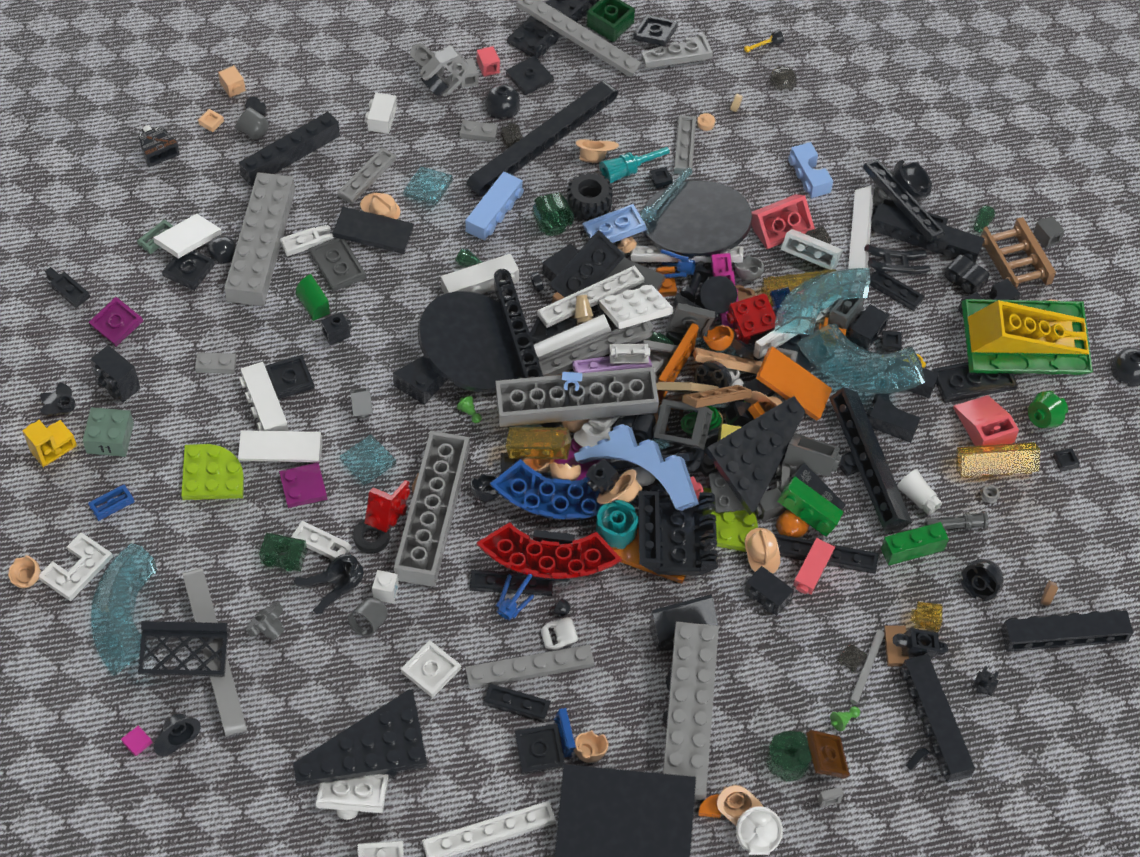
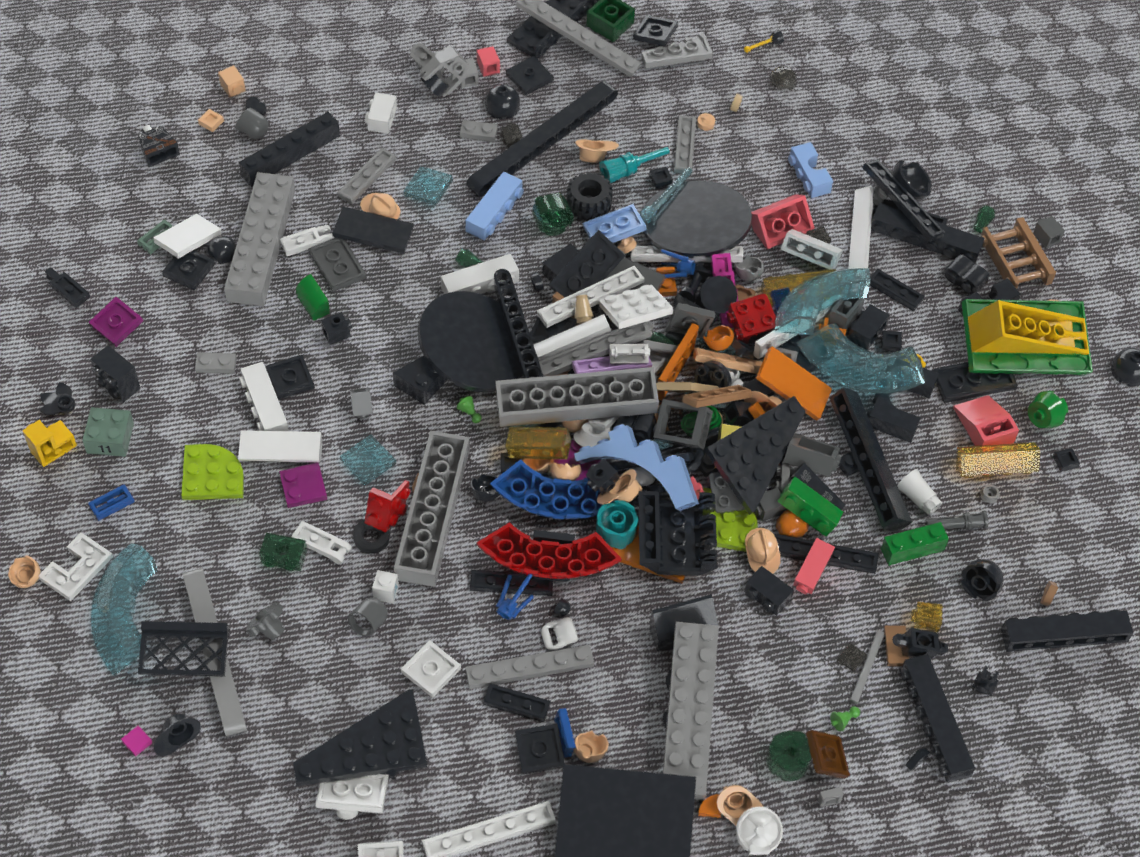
(343, 572): black hair -> none
(572, 377): light blue tile -> none
(904, 257): black piece -> none

